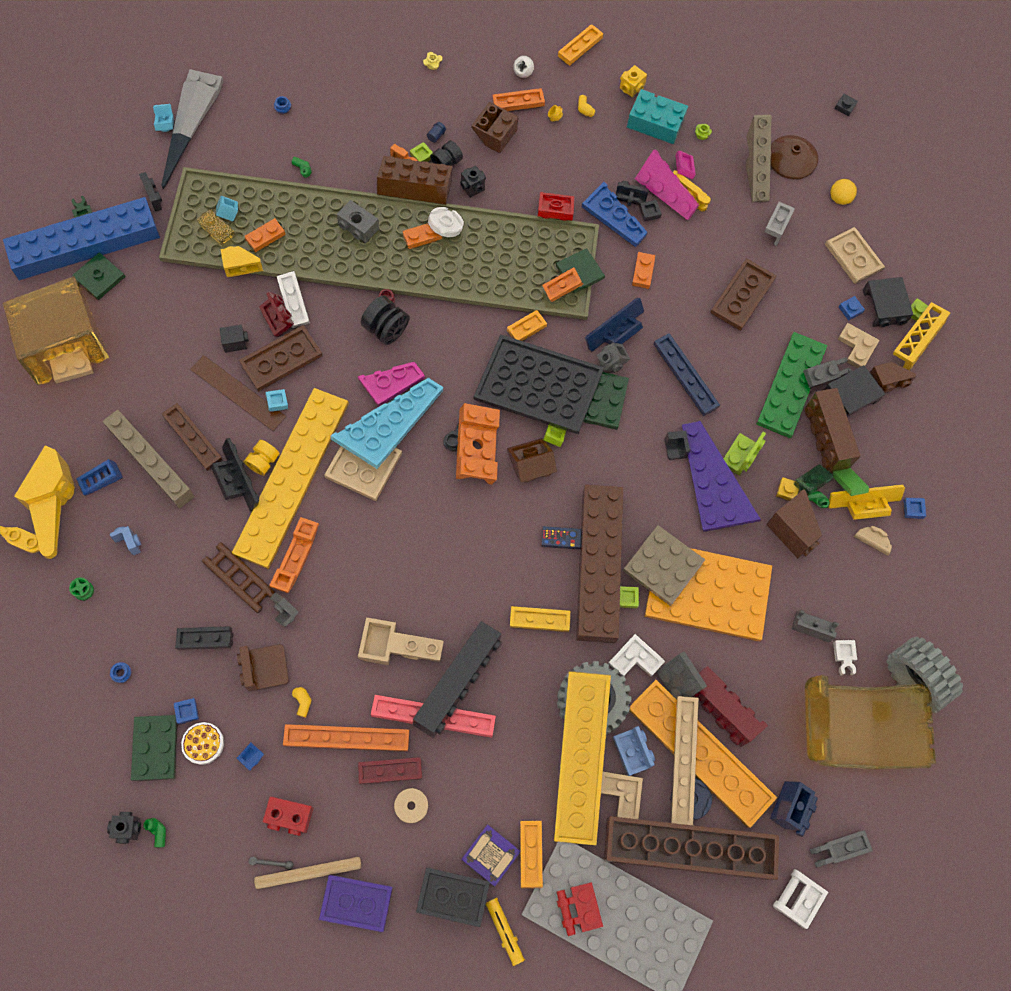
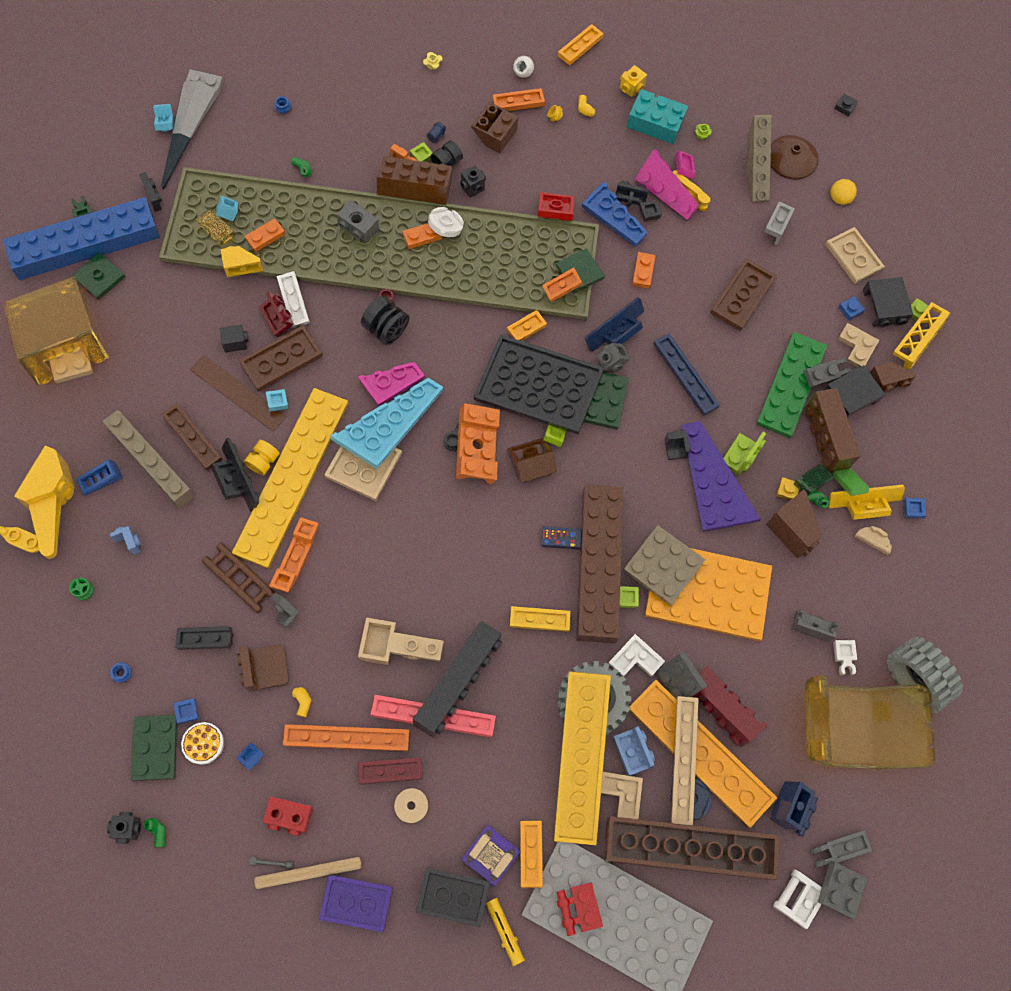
(842, 890): none -> dark grey plate

